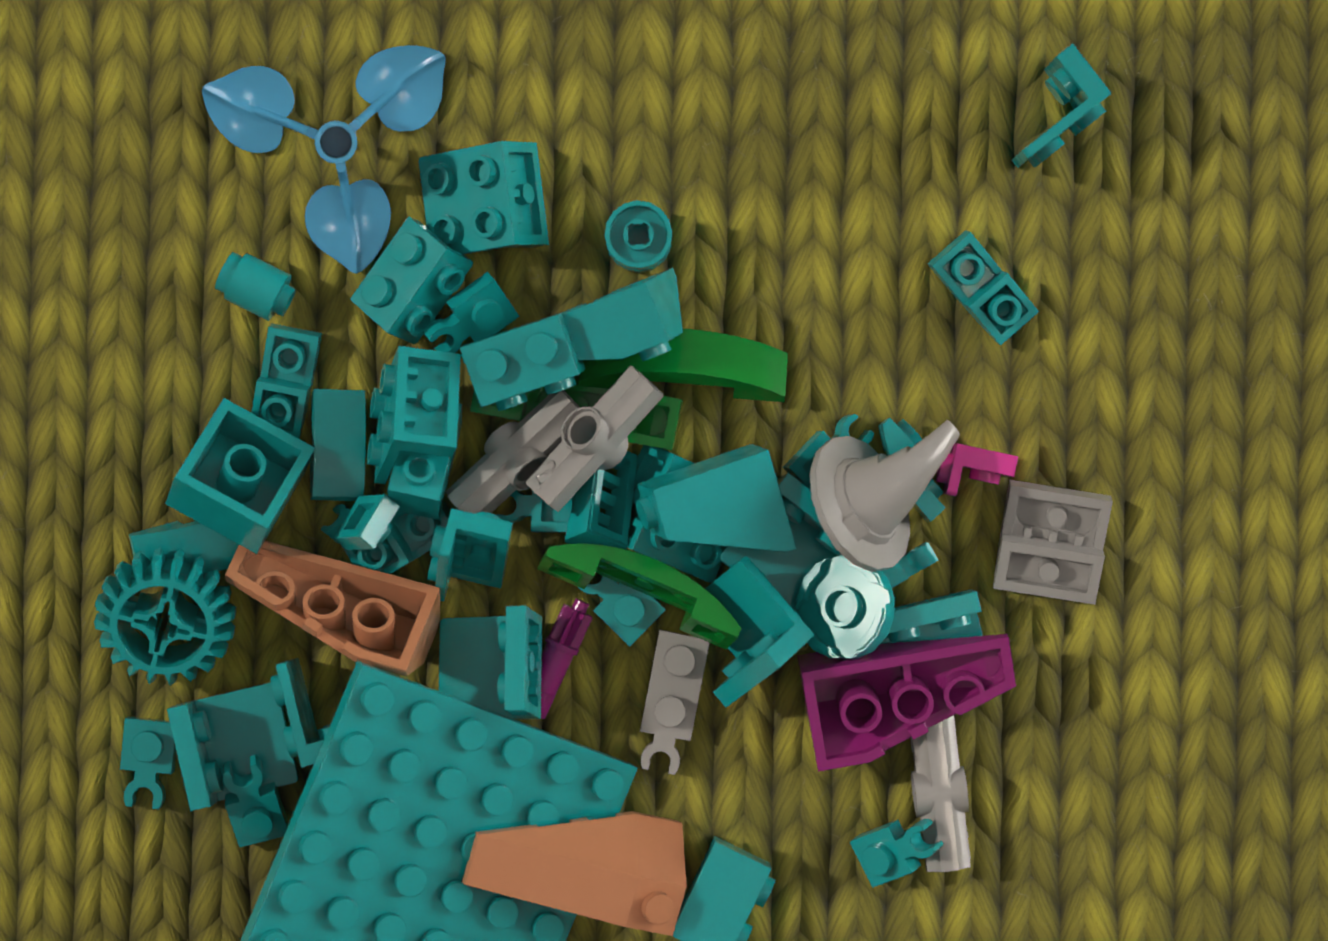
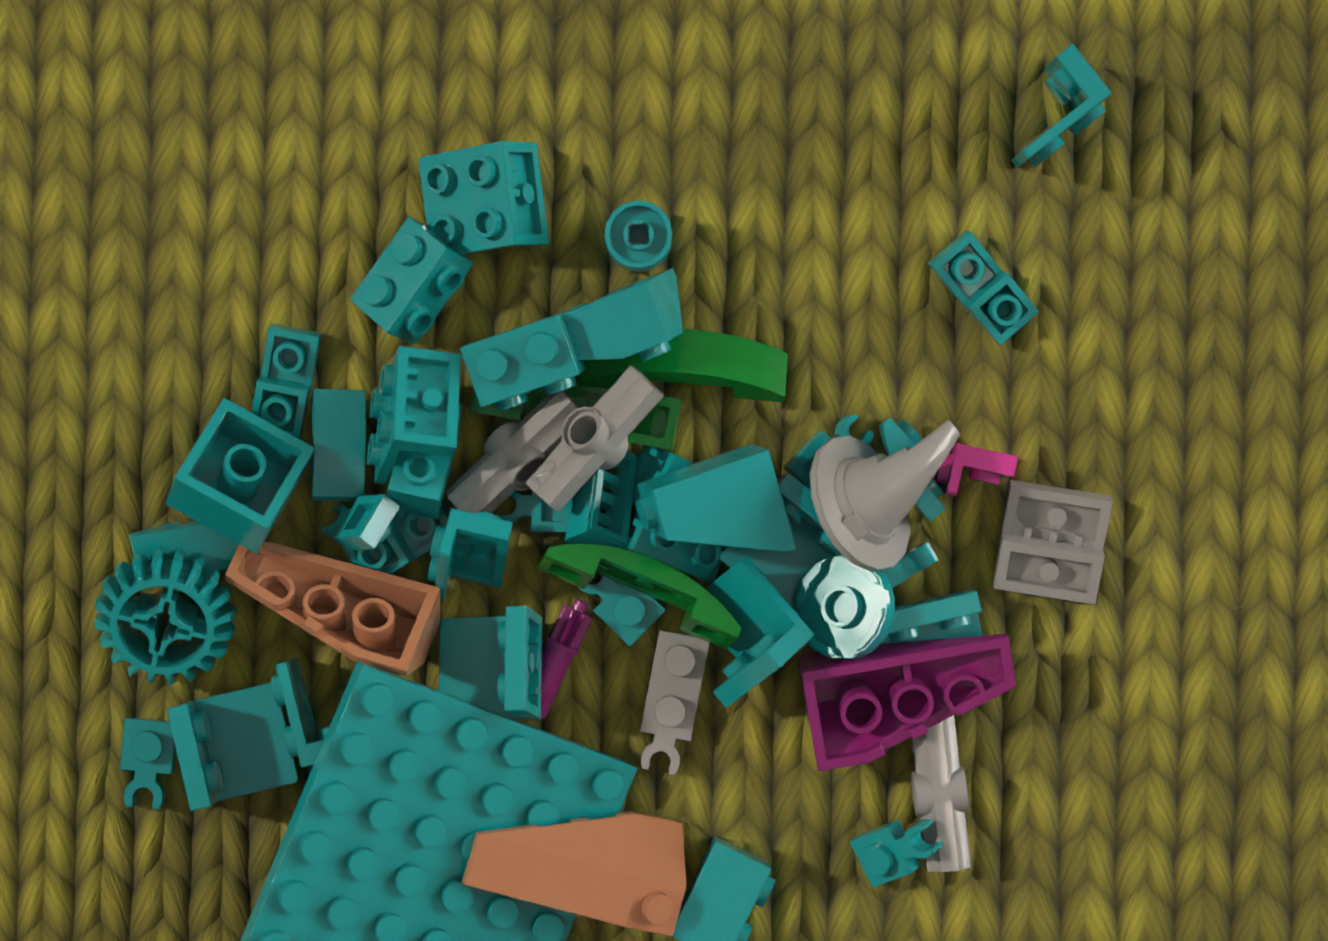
(252, 807): teal plate -> none
(255, 286): teal brick -> none
(349, 218): dark azure plant -> none
(477, 312): teal plate -> none

